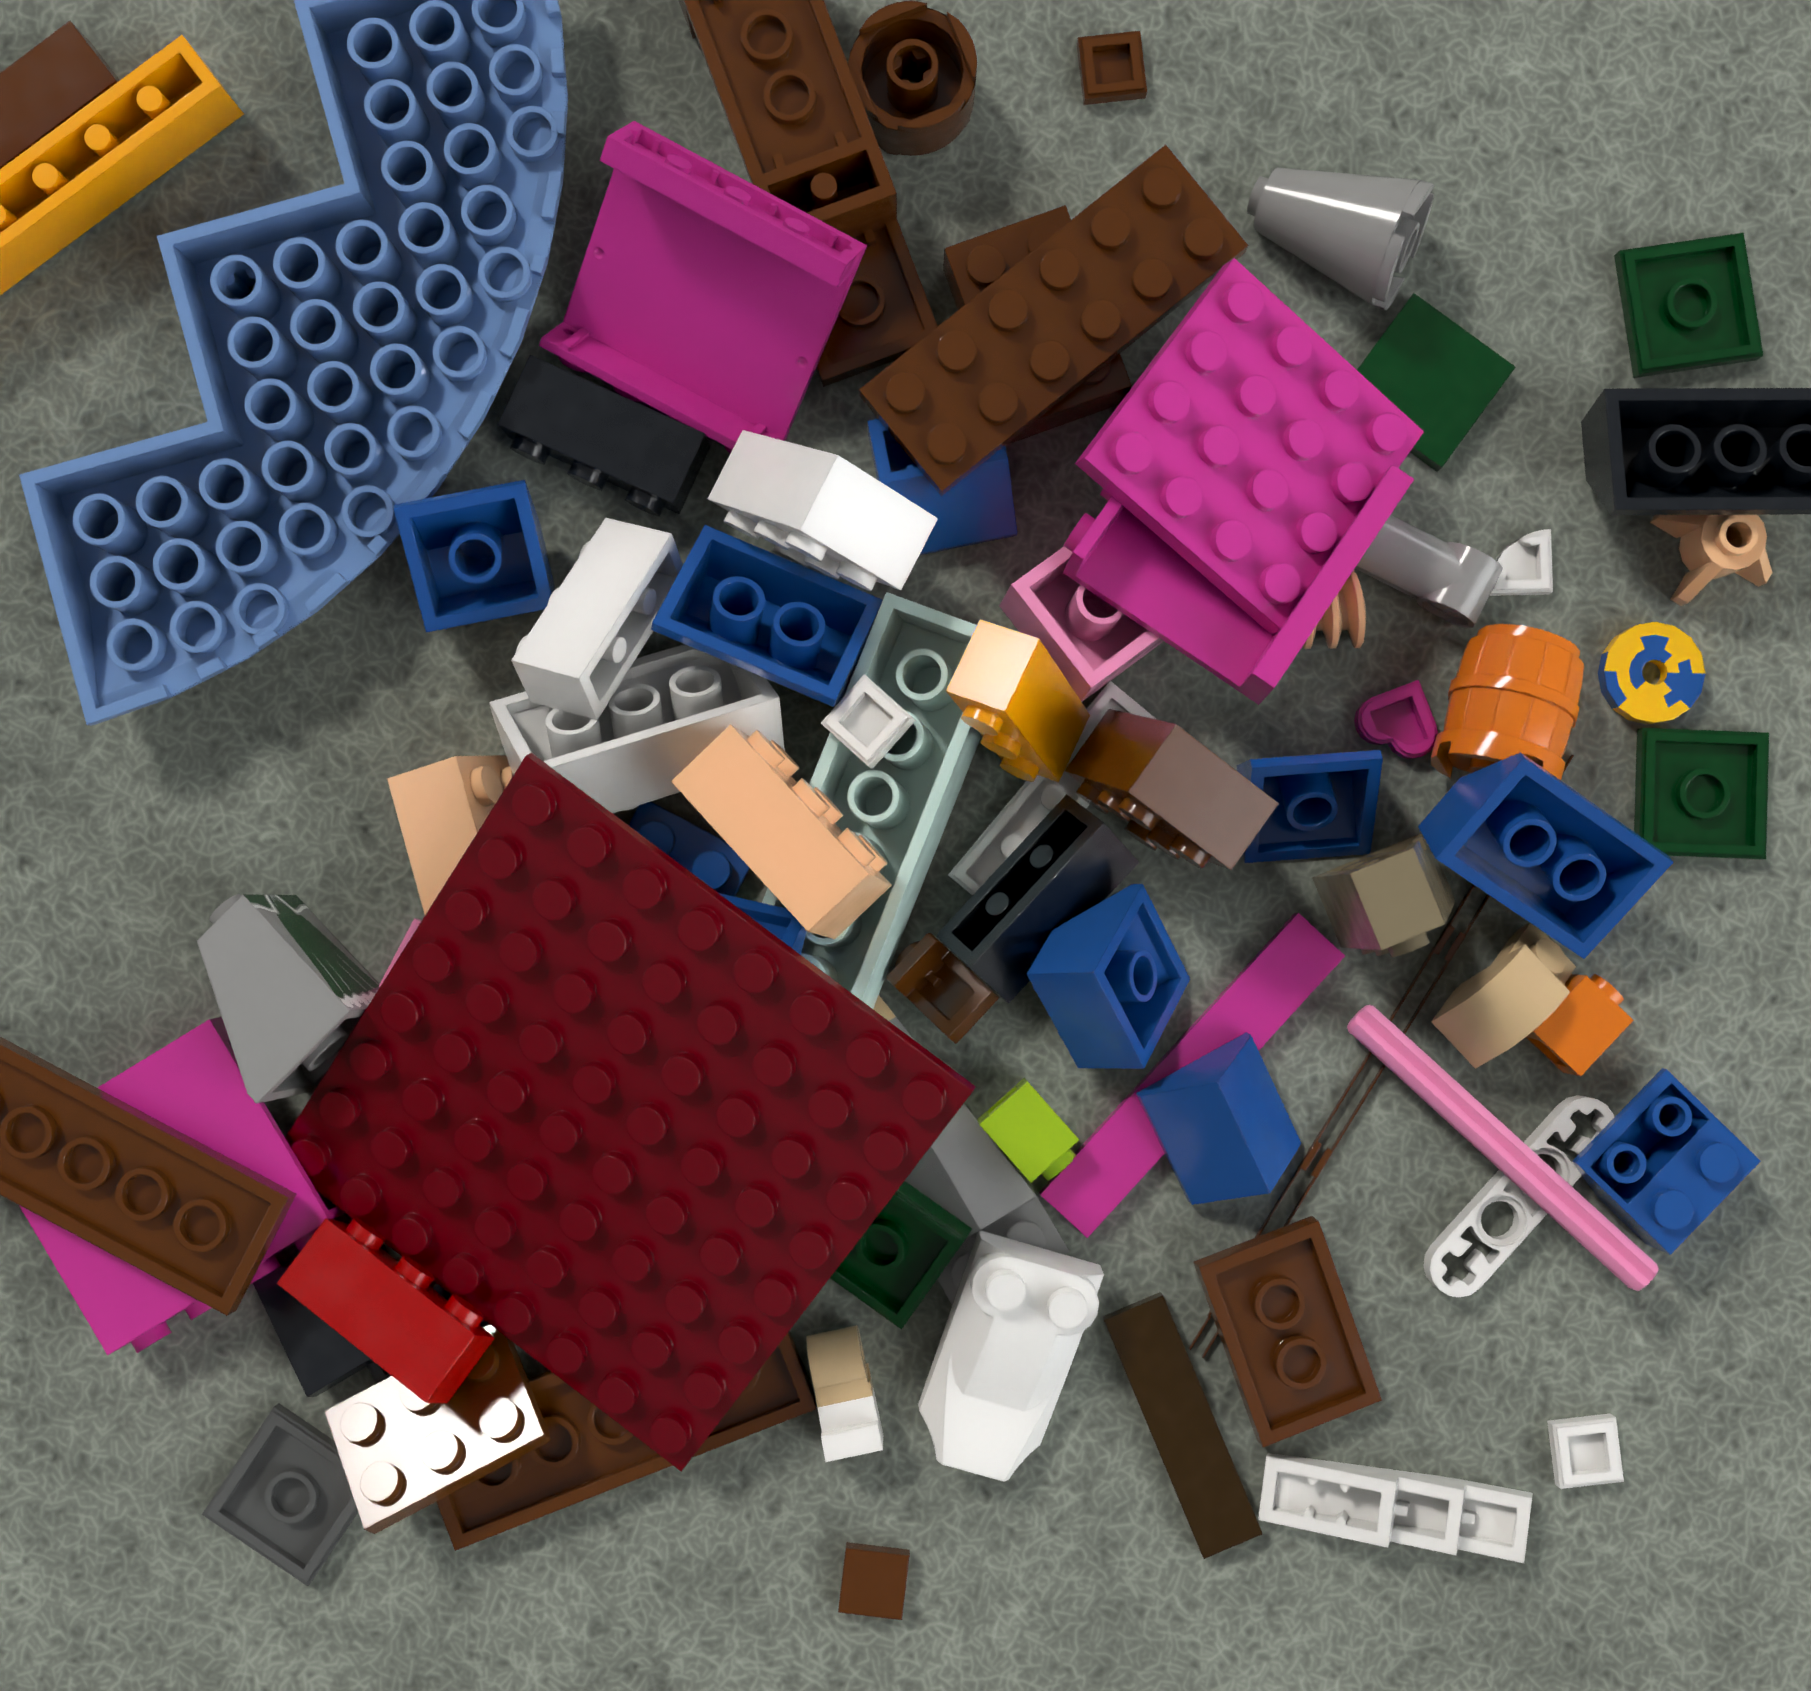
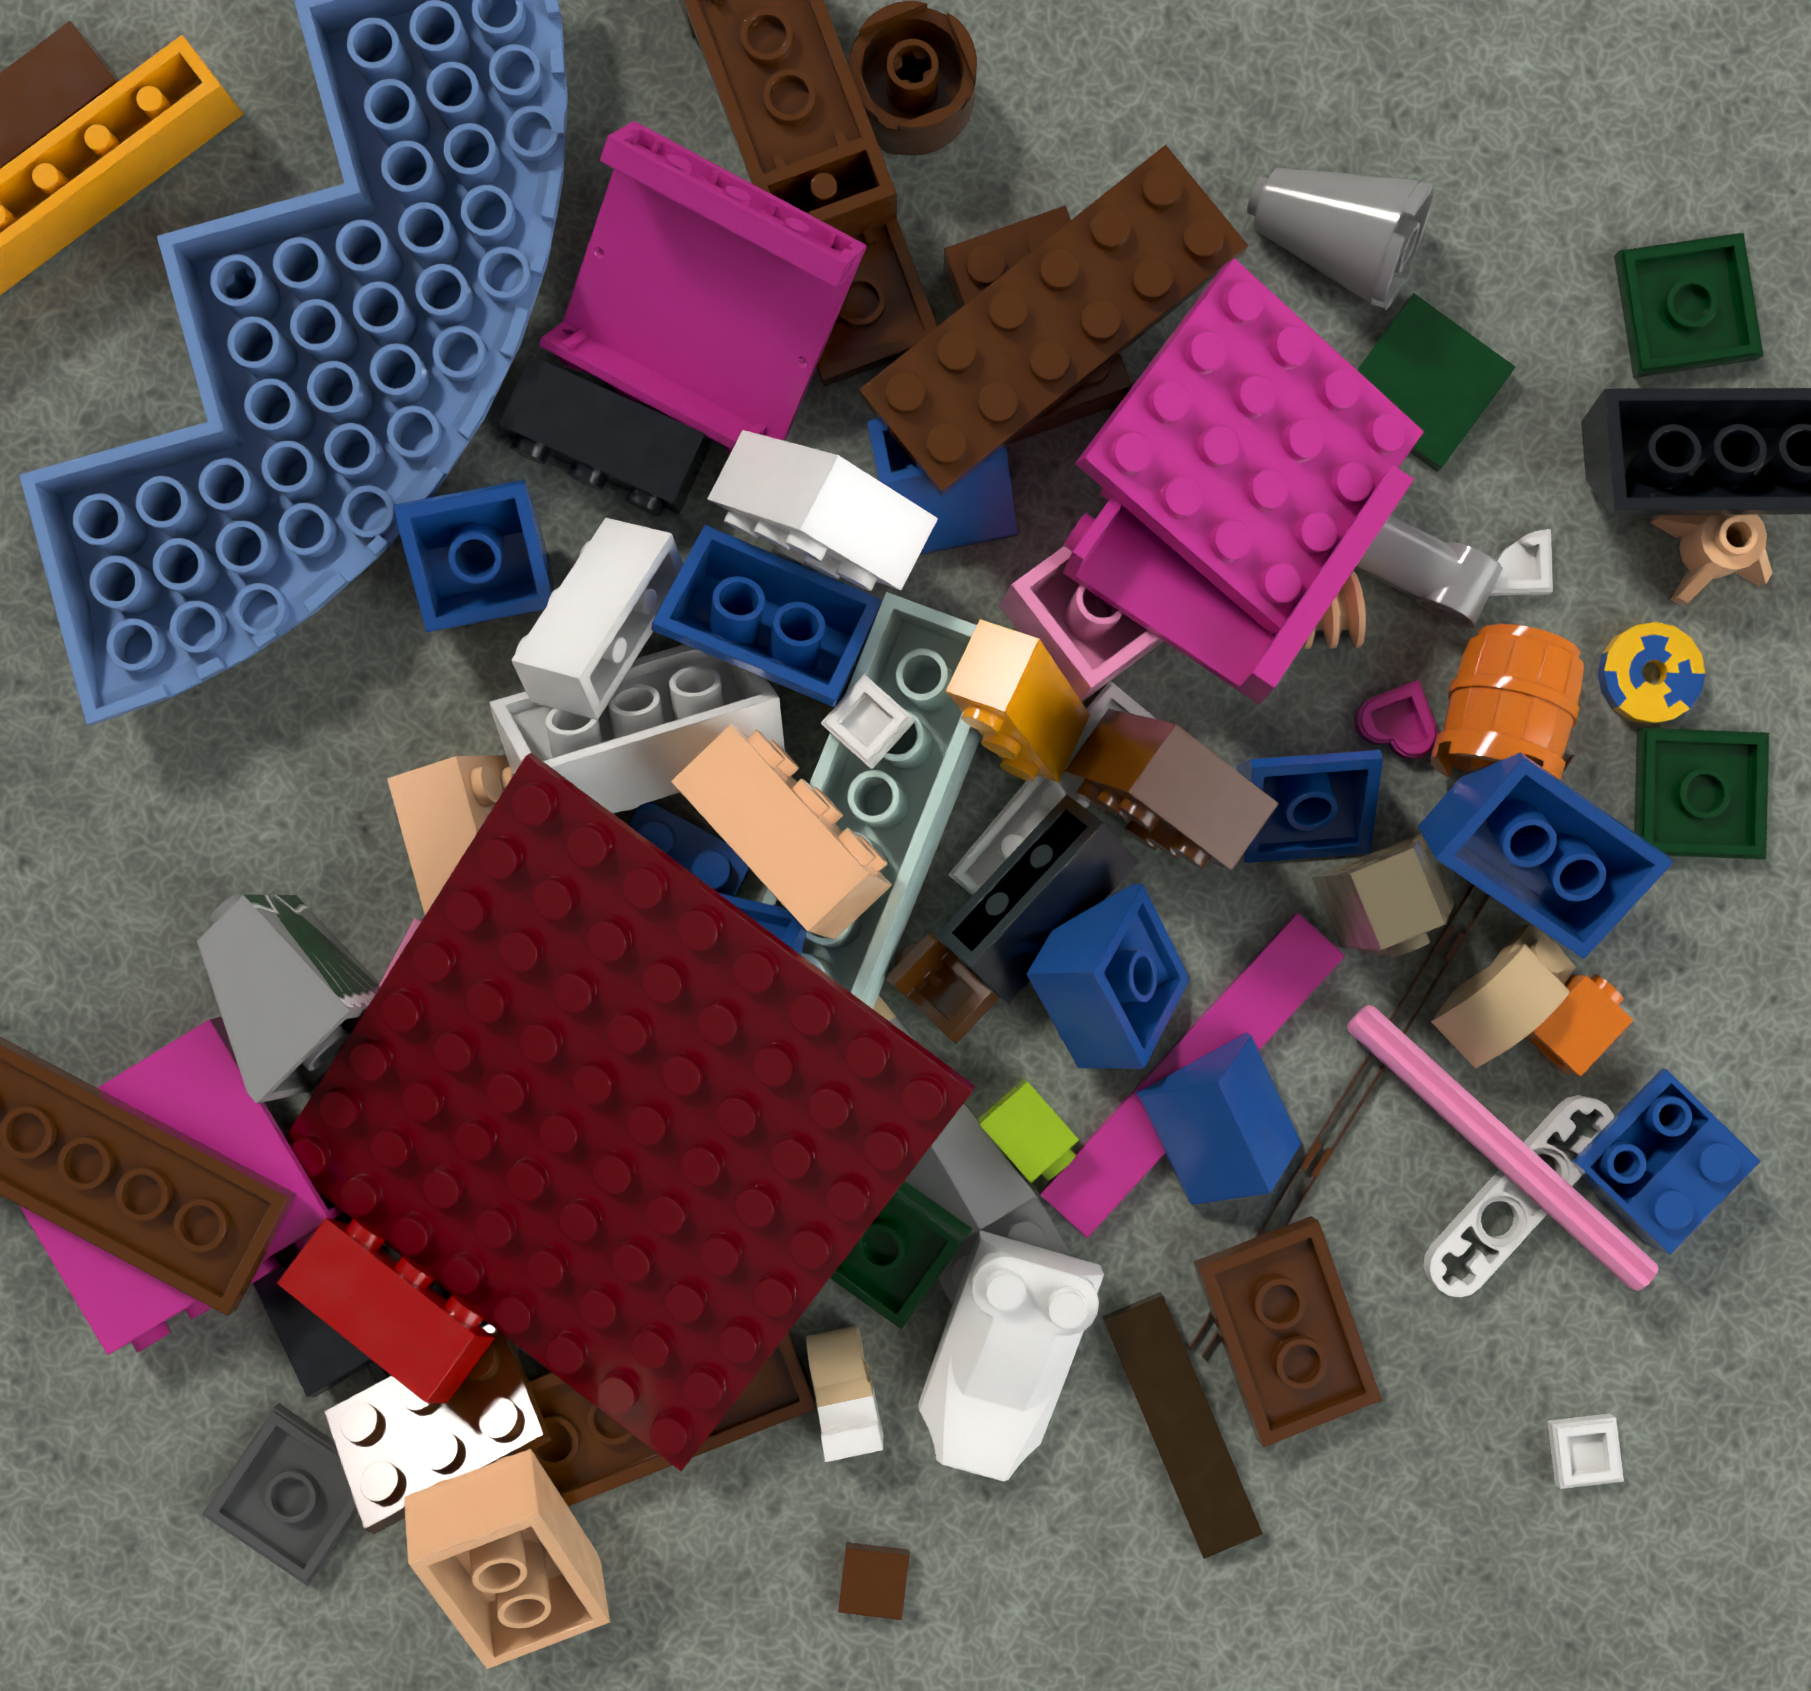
(505, 1559): none -> light nougat brick
(1111, 67): reddish brown tile -> none
(1395, 1507): white slope -> none

